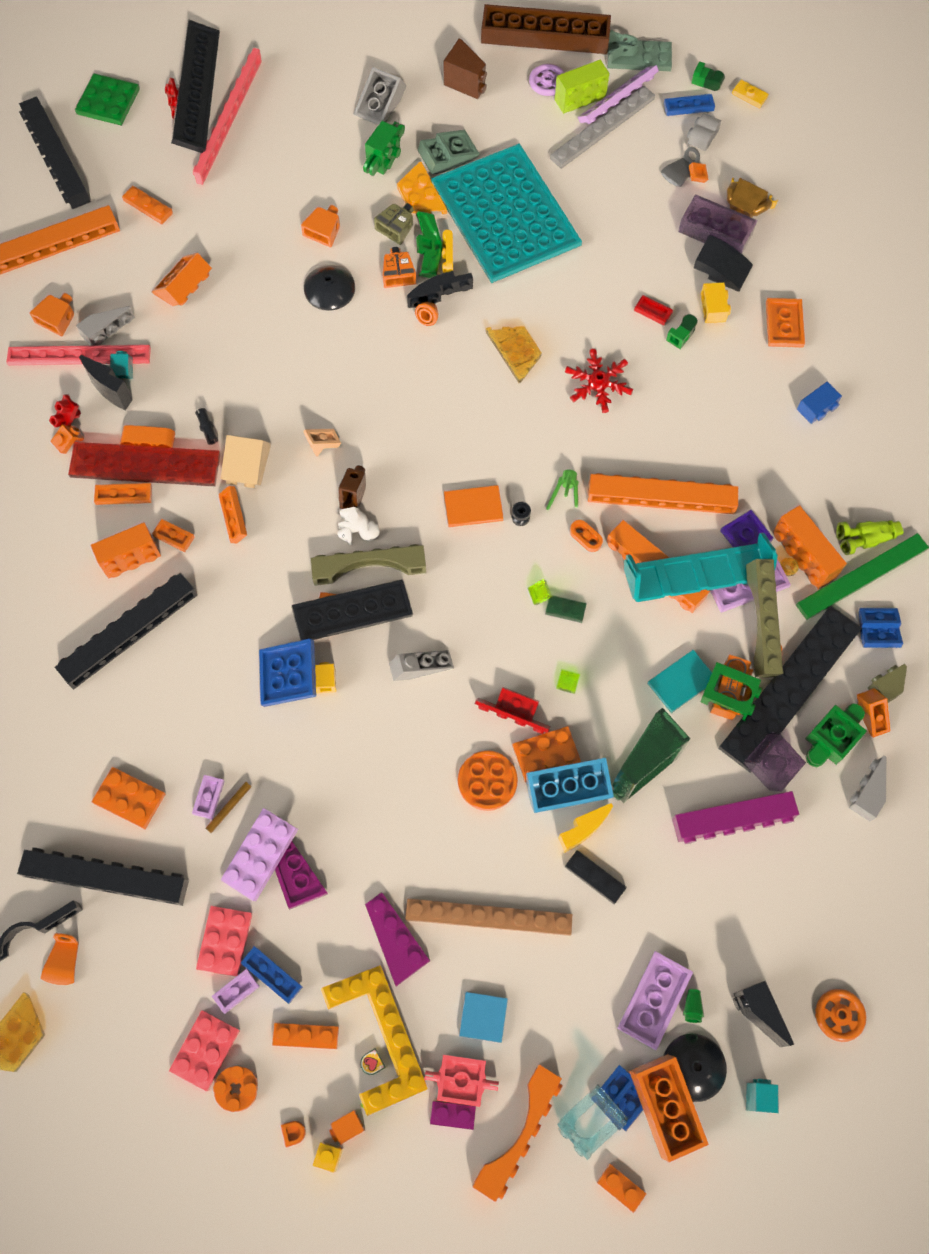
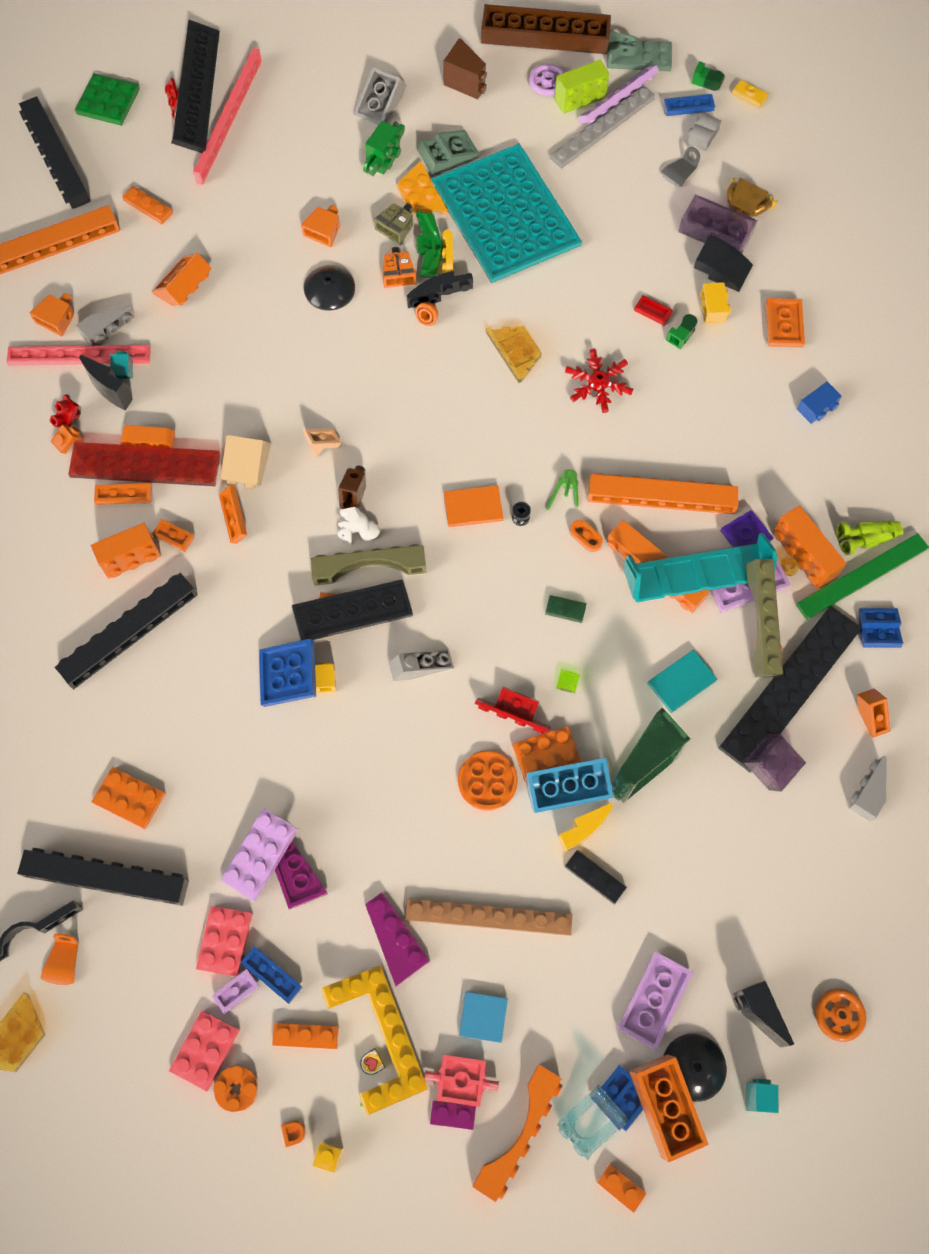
(206, 426): black pin -> none
(208, 797): lavender plate -> none
(228, 807): pearl gold bar -> none
(346, 1127): orange brick -> none
(539, 592): clear neon green tile -> none
(693, 1007): green cone -> none
(698, 172): orange plate -> none
(731, 687): orange piece -> none
(735, 816): magenta brick -> none
(741, 707): green panel -> none
(835, 735): green brick -> none
(891, 684): olive slope -> none

